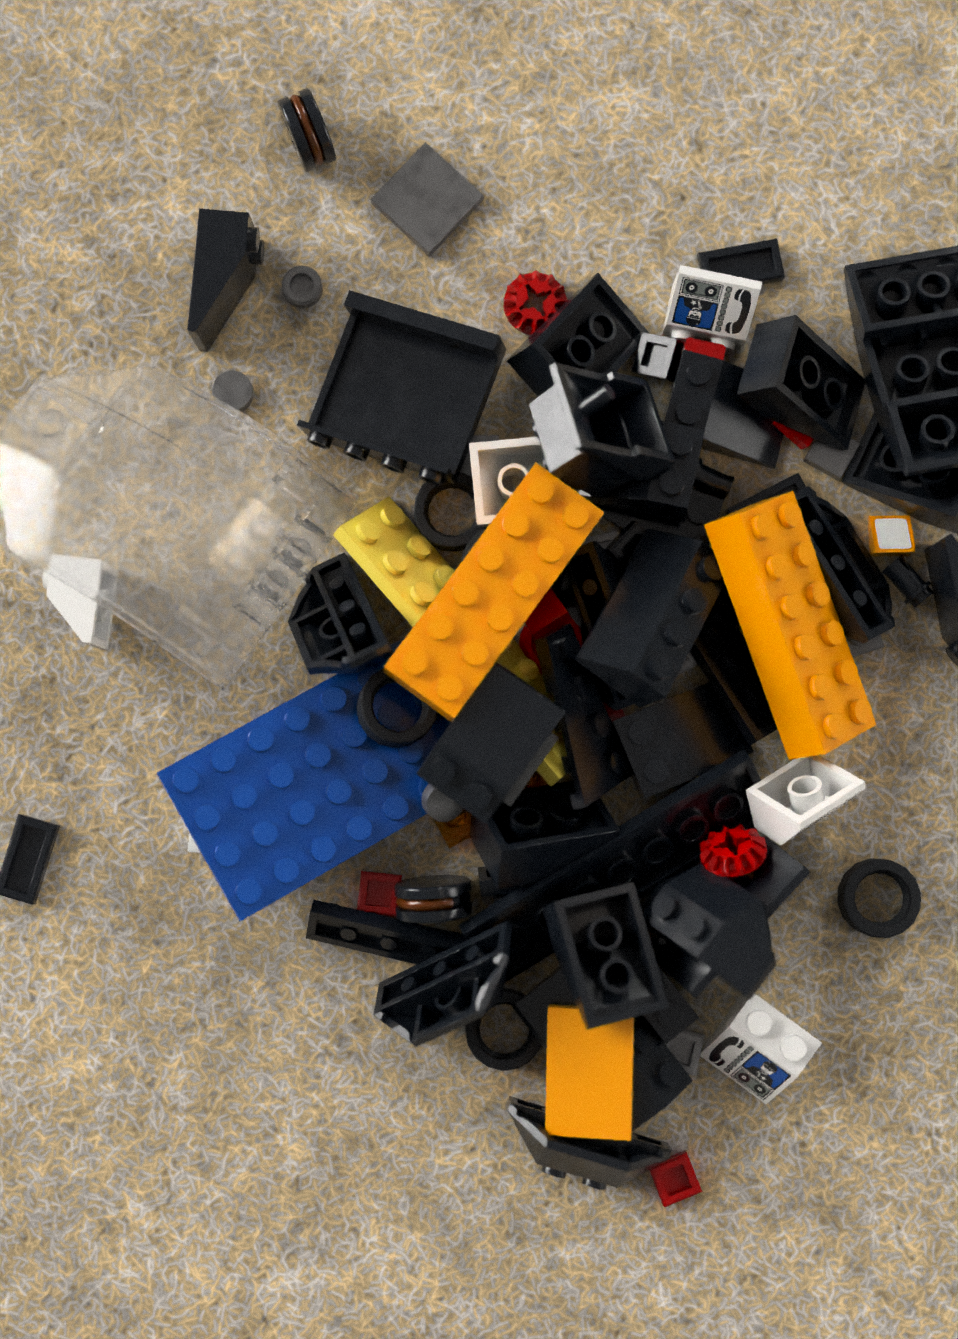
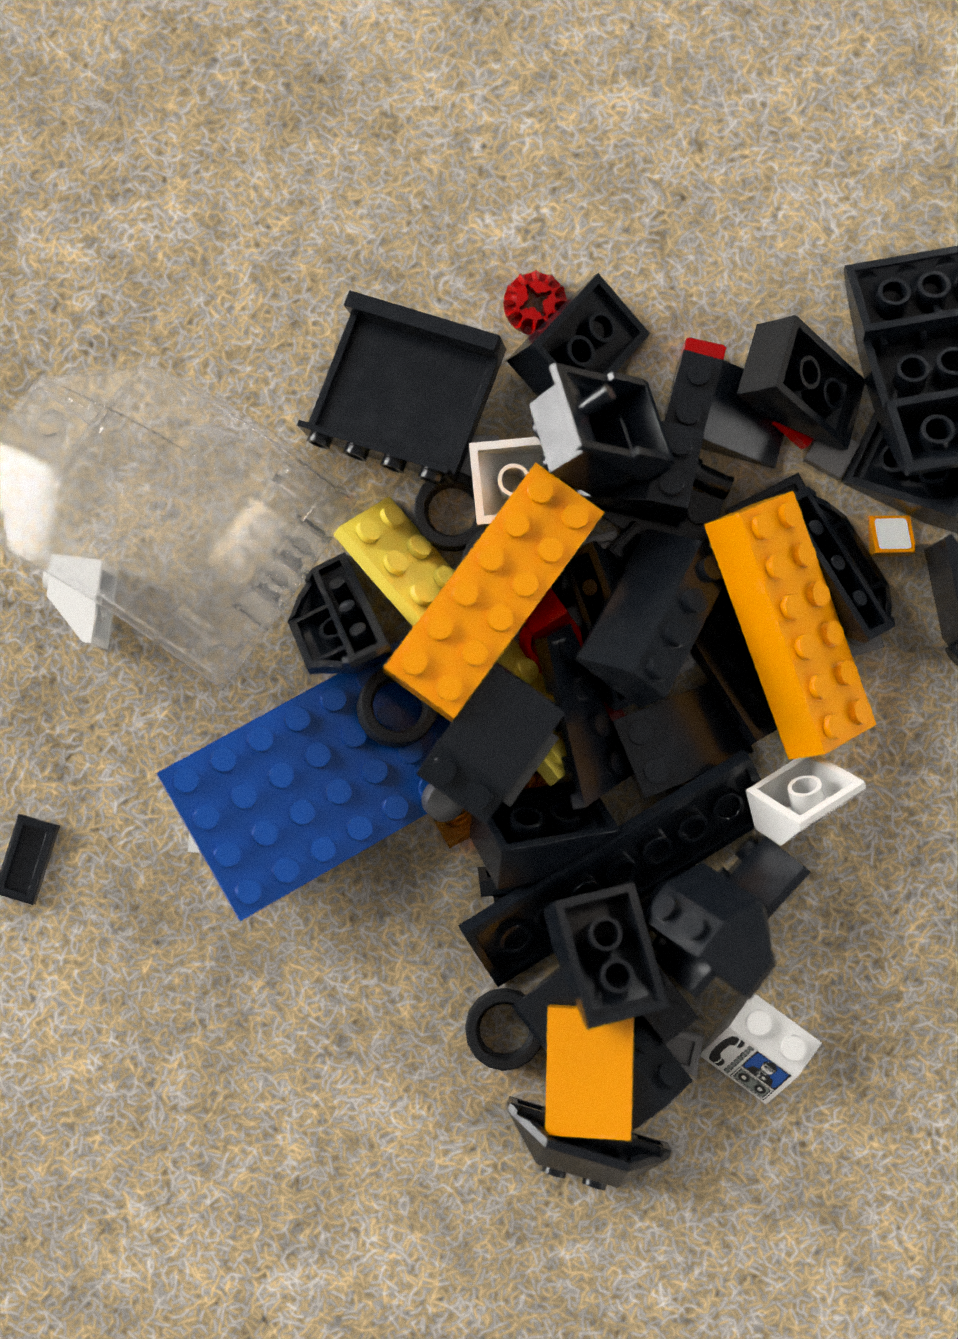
(222, 271): black slope -> none
(234, 389): flat silver tile -> none
(302, 286): flat silver tile -> none
(307, 129): black head -> none
(377, 892): red tile -> none
(377, 933): black plate -> none
(427, 199): flat silver tile -> none
(433, 898): black head -> none
(446, 988): black wedge -> none
(657, 357): plate -> none
(675, 1179): red tile -> none
(711, 307): white slope -> none
(722, 861): red gear -> none
(751, 261): black tile -> none
(908, 581): black pin -> none
(910, 905): black tyre -> none

